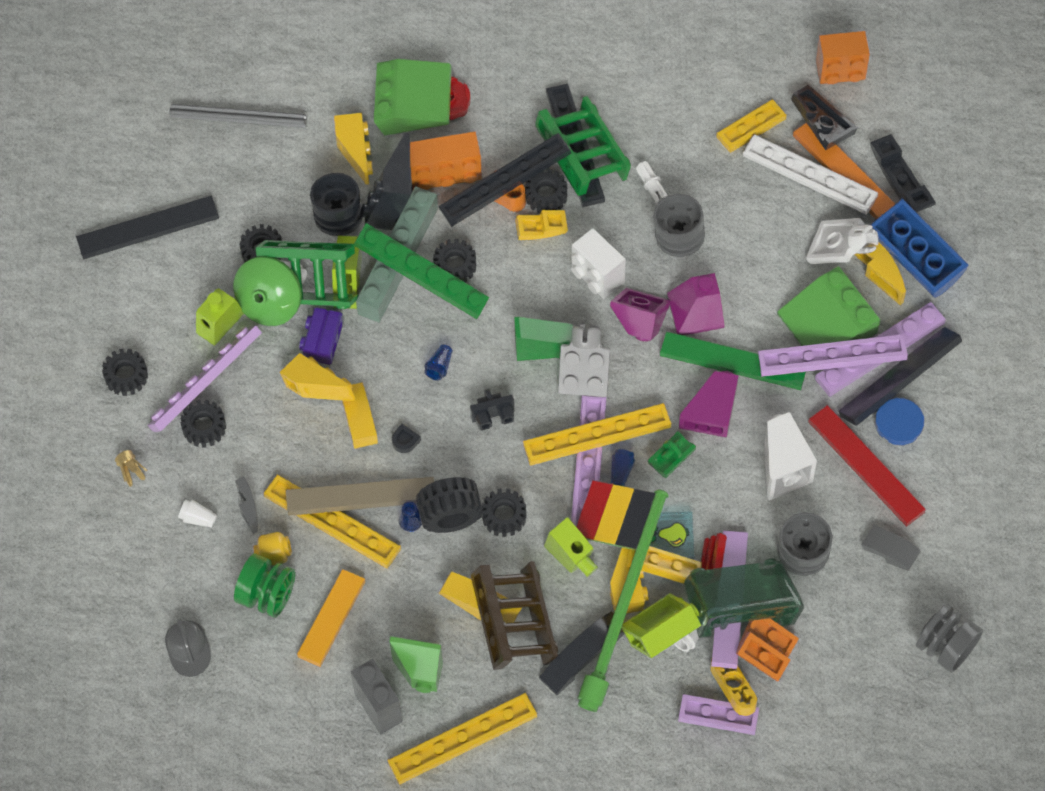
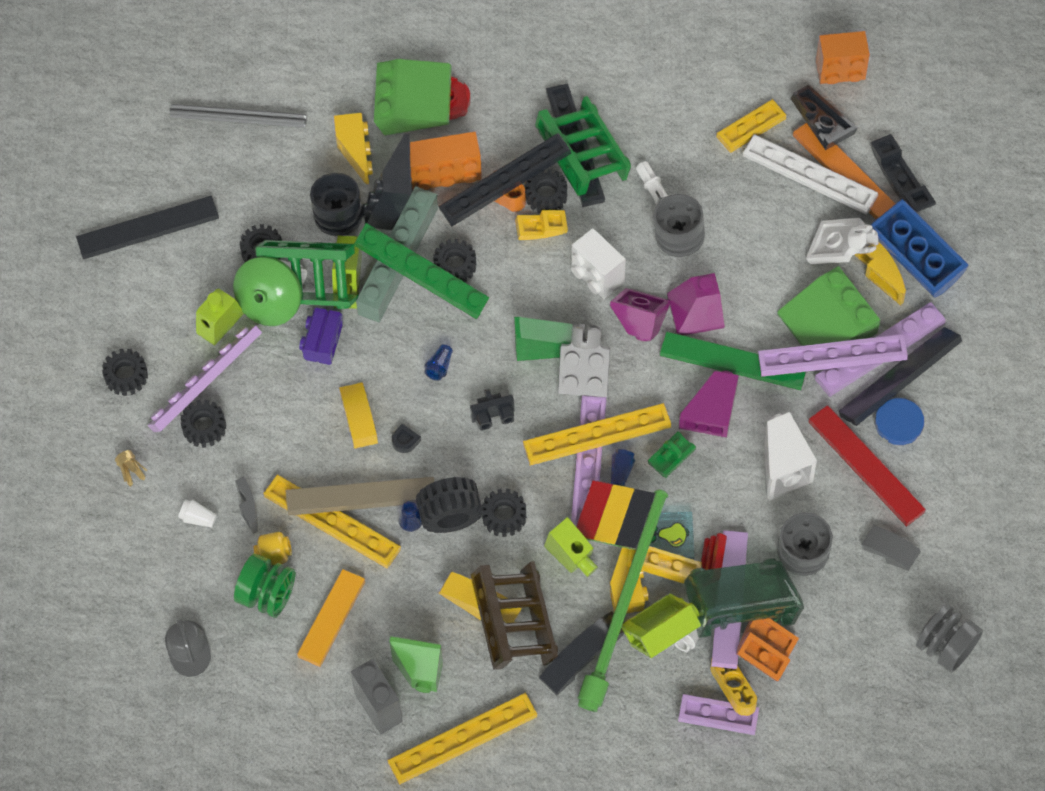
(312, 381): yellow slope -> none

